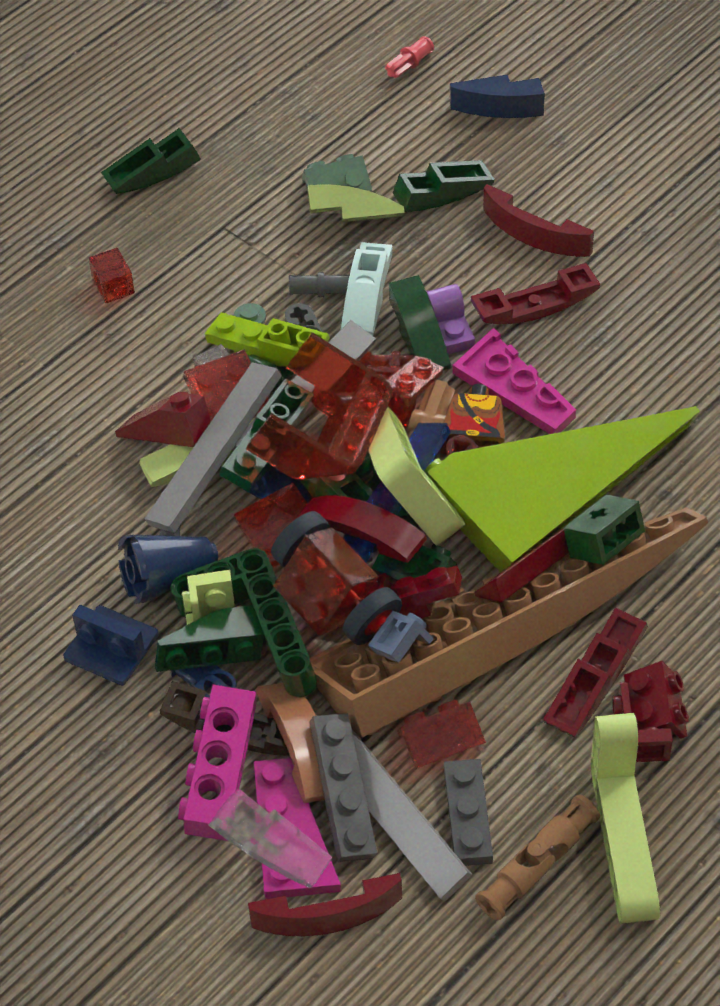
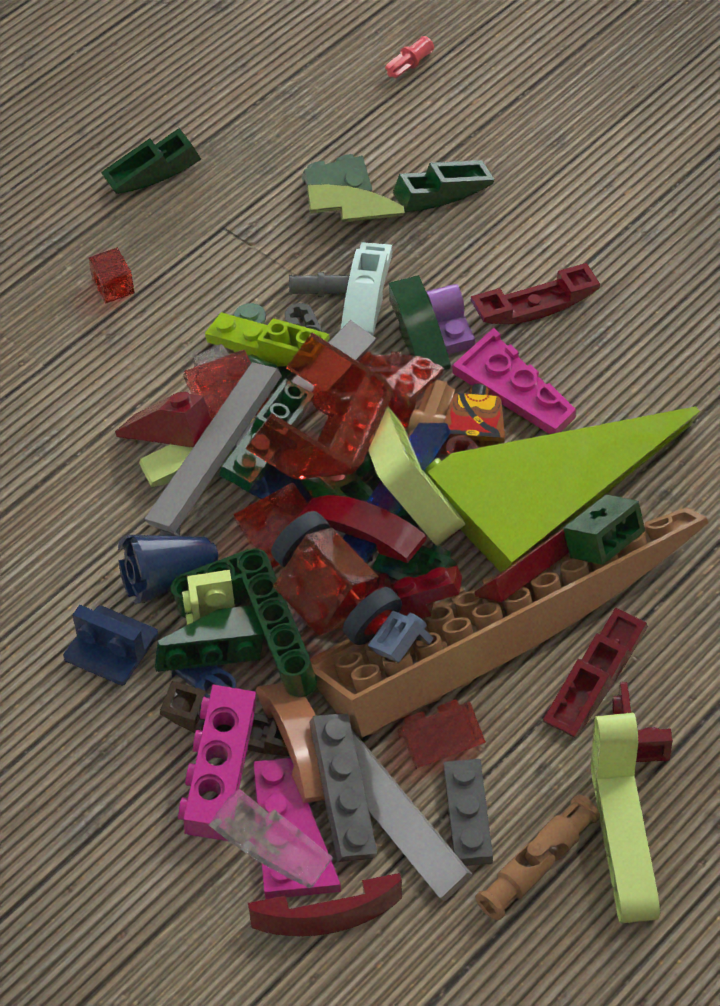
(498, 97): dark blue slope -> none
(567, 240): dark red slope -> none
(657, 698): dark red bracket -> none

